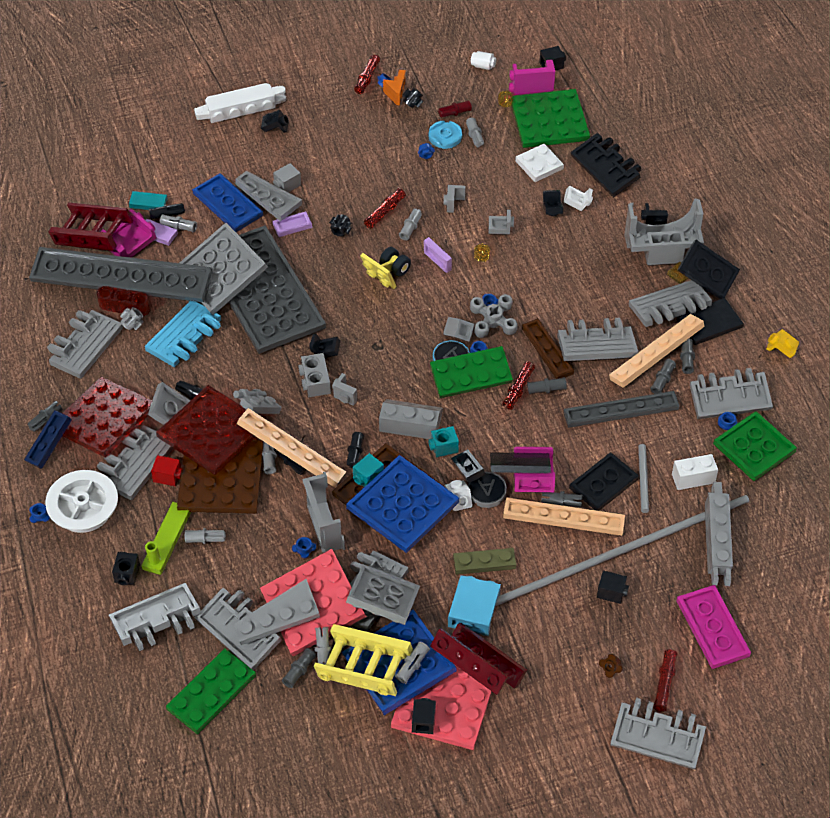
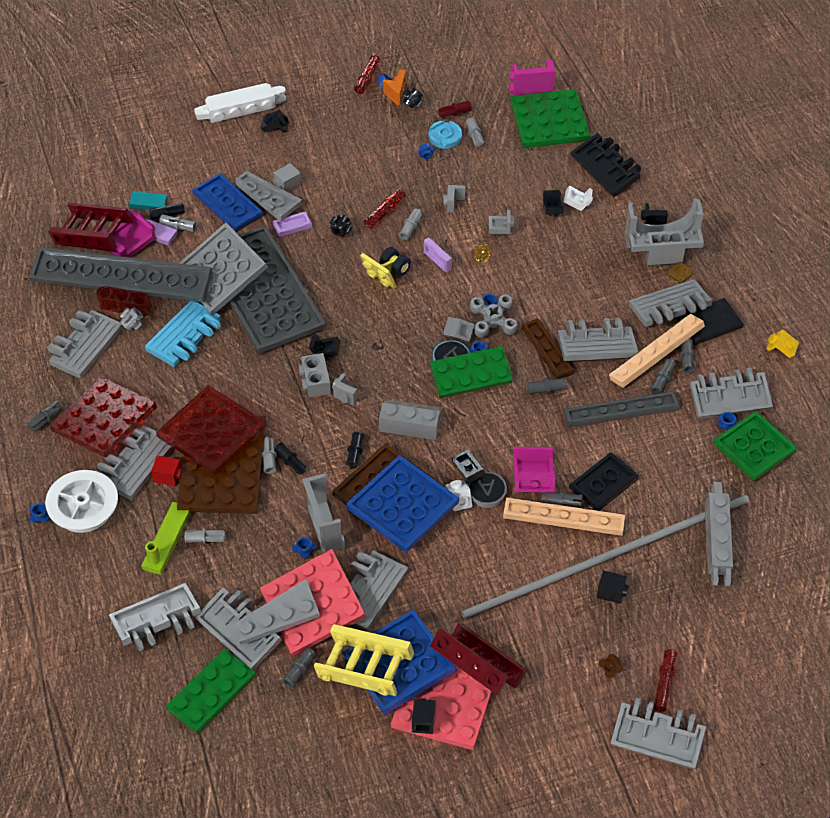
(48, 439): dark blue plate -> none
(126, 561): black brick -> none
(166, 403): light grey plate -> none
(188, 389): black axle -> none
(257, 401): light grey plate -> none
(290, 447): light nougat plate -> none
(323, 648): light grey pin -> none
(367, 470): teal brick -> none
(383, 594): light grey plate -> none
(405, 673): light grey pin -> none
(444, 441): teal brick -> none
(474, 604): medium azure panel -> none
(483, 60): white brick -> none
(484, 561): olive plate -> none
(505, 98): clear yellow bush -> none
(515, 391): clear red pin -> none
(520, 462): black tile -> none
(539, 162): white plate -> none
(554, 54): black brick -> none
(643, 478): light grey bar -> none
(694, 472): white brick -> none
(708, 269): black tile -> none
(713, 626): dark pink plate -> none

